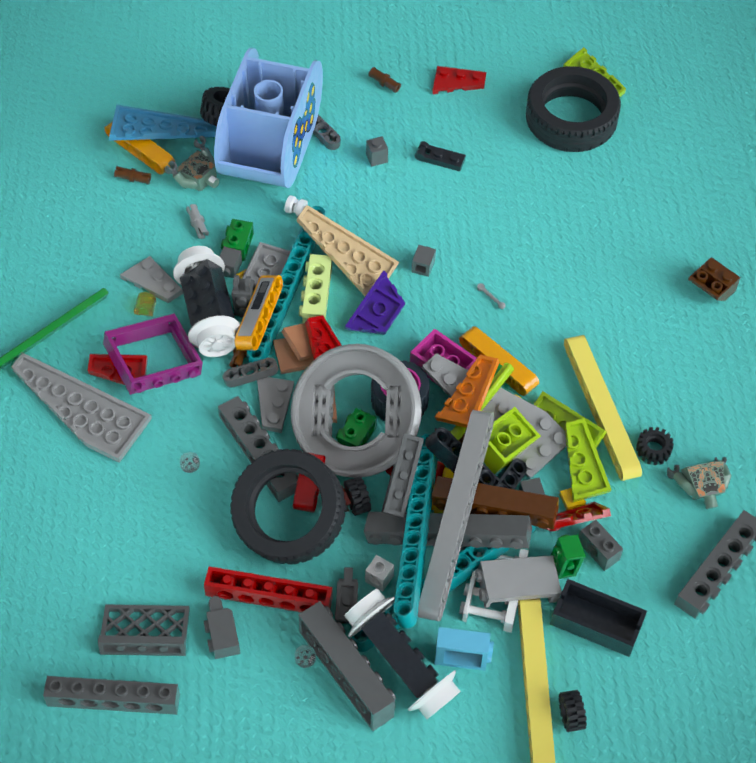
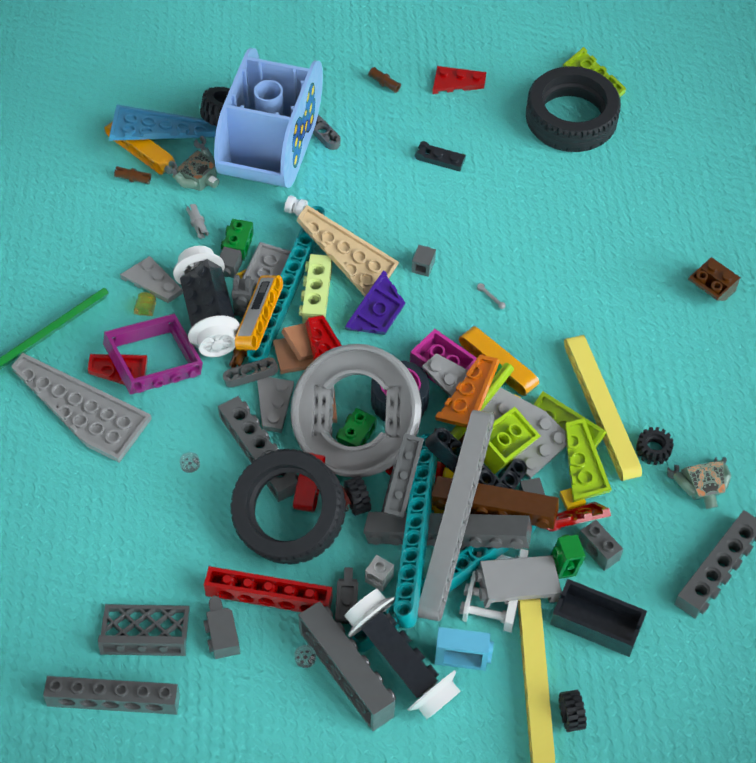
(377, 151): dark grey brick -> none

